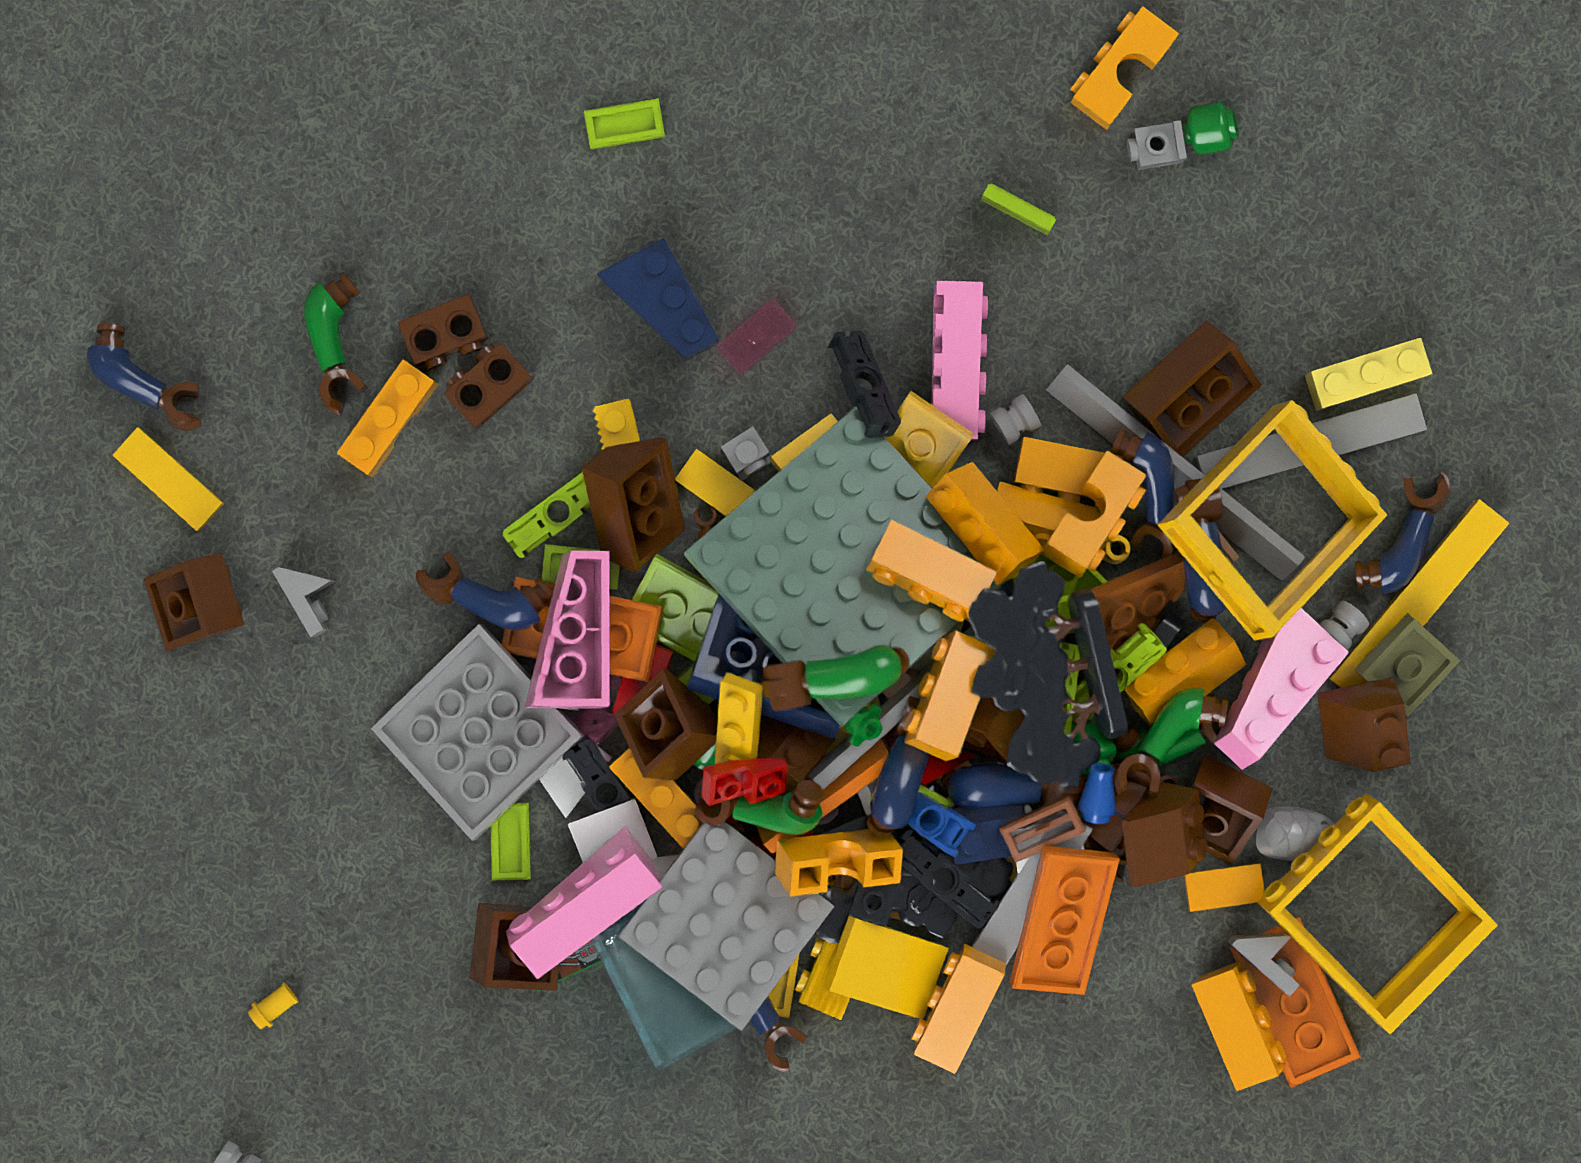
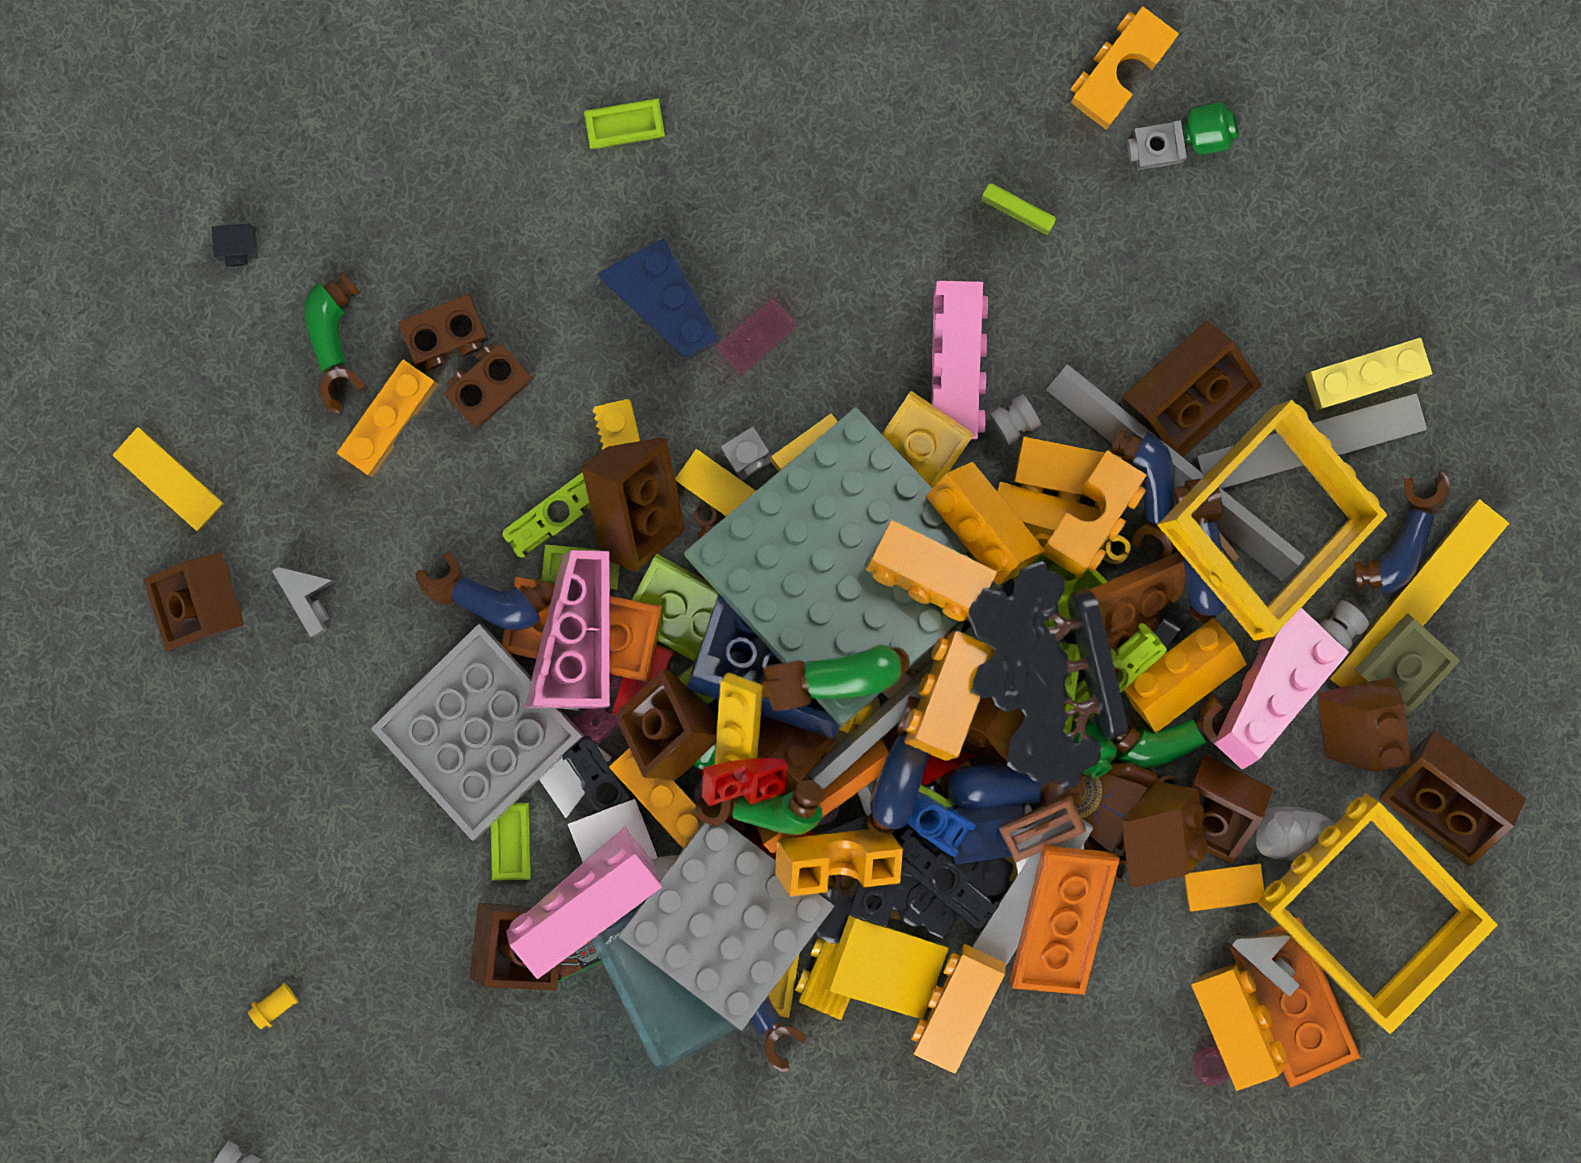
(115, 369): piece -> none
(234, 244): none -> black plate
(864, 725): green plate -> none
(873, 404): black piece -> none
(1098, 796): blue cone -> none
(1177, 716): piece -> none
(1209, 1067): none -> clear pink plate
(1453, 798): none -> reddish brown slope

